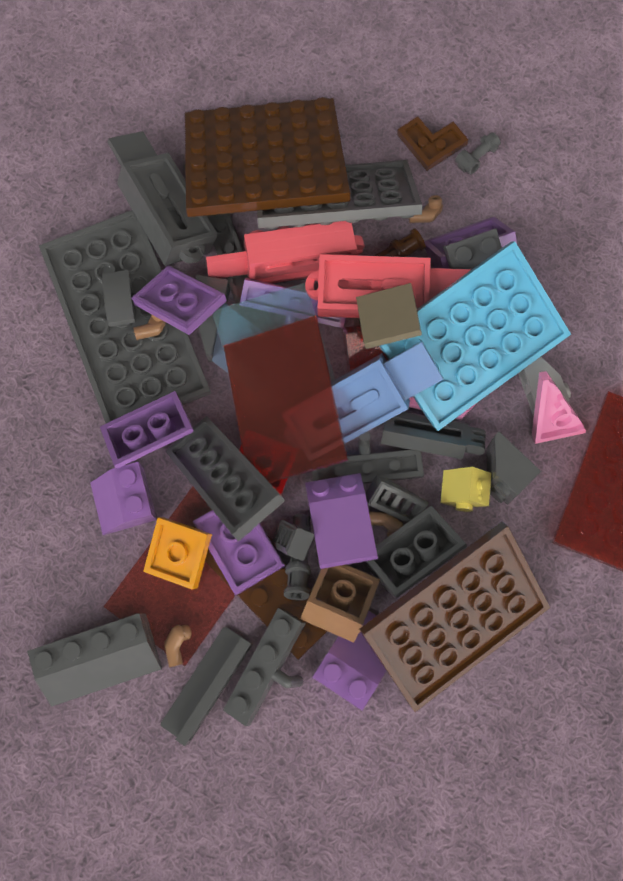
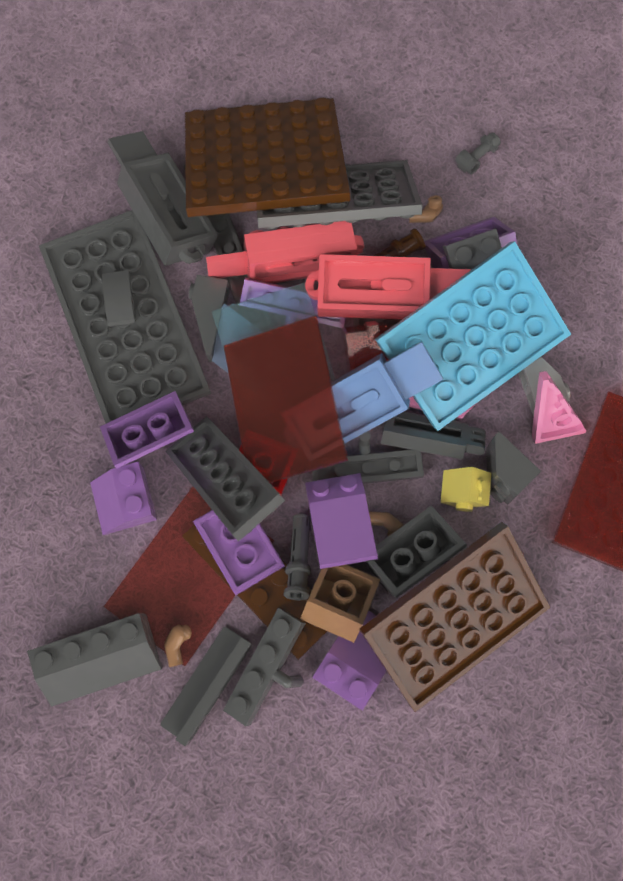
(152, 328): medium nougat arm -> none
(177, 552): light orange tile -> none
(179, 299): medium lavender tile -> none
(292, 540): dark grey slope -> none
(387, 486): dark grey slope -> none
(388, 316): dark tan tile -> none
(428, 147): reddish brown plate -> none

